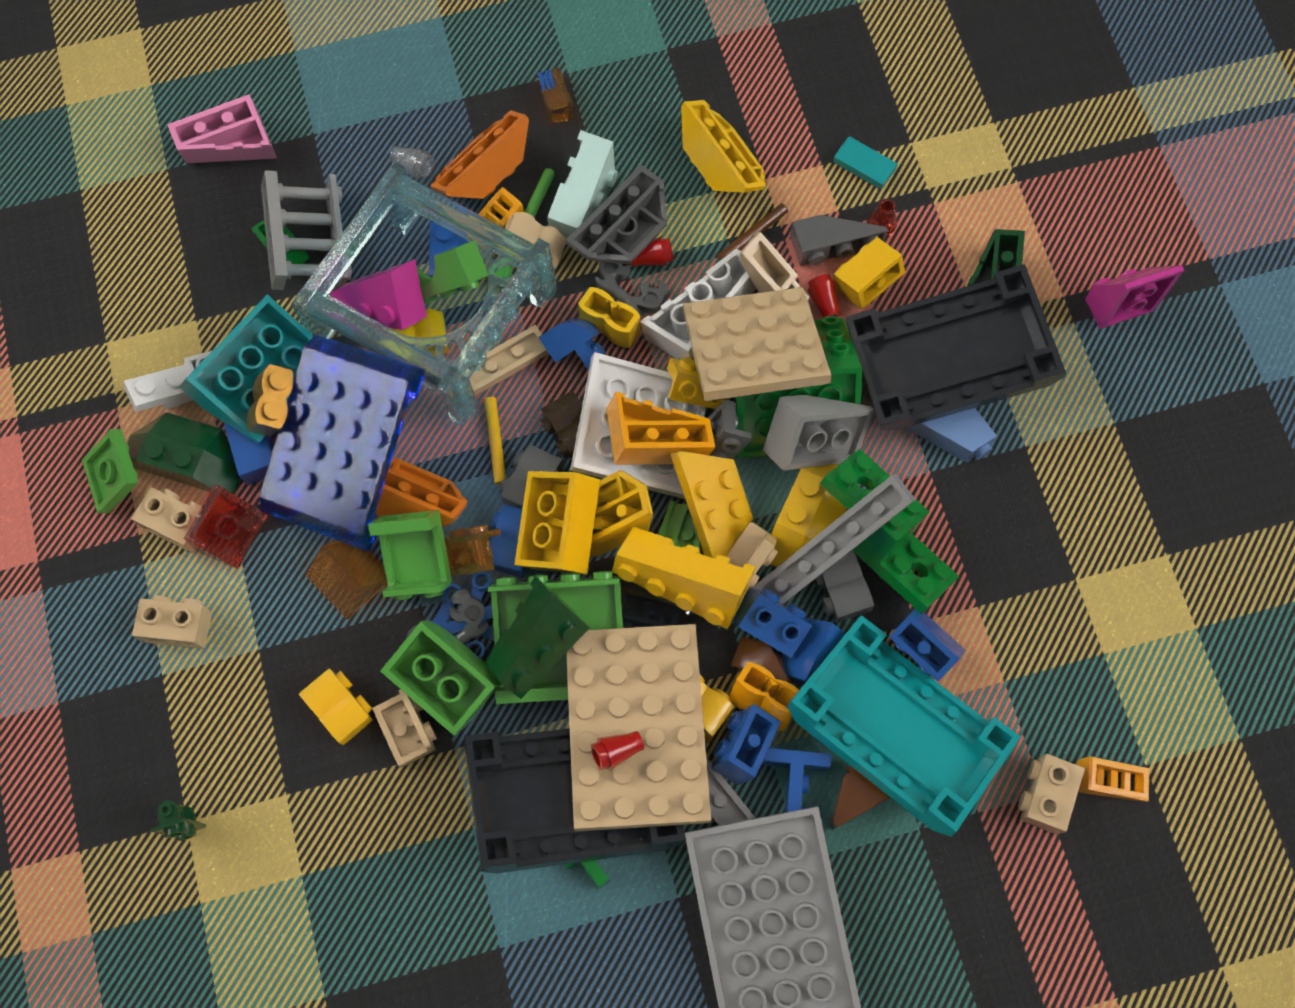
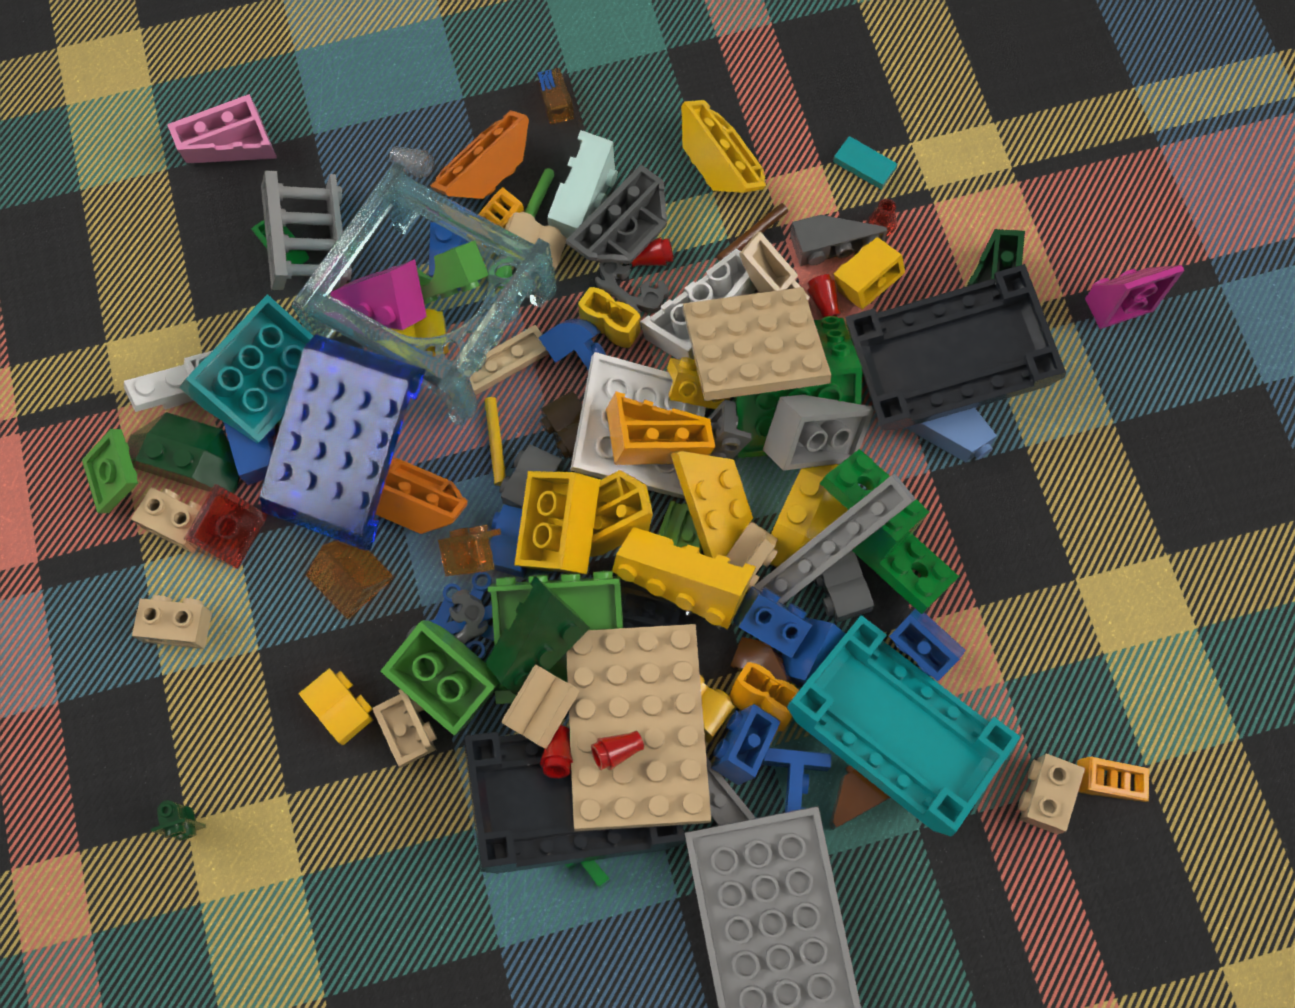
(270, 404): brick -> none
(413, 554): bright green panel -> none
(540, 706): none -> tan panel
(557, 756): none -> red cone

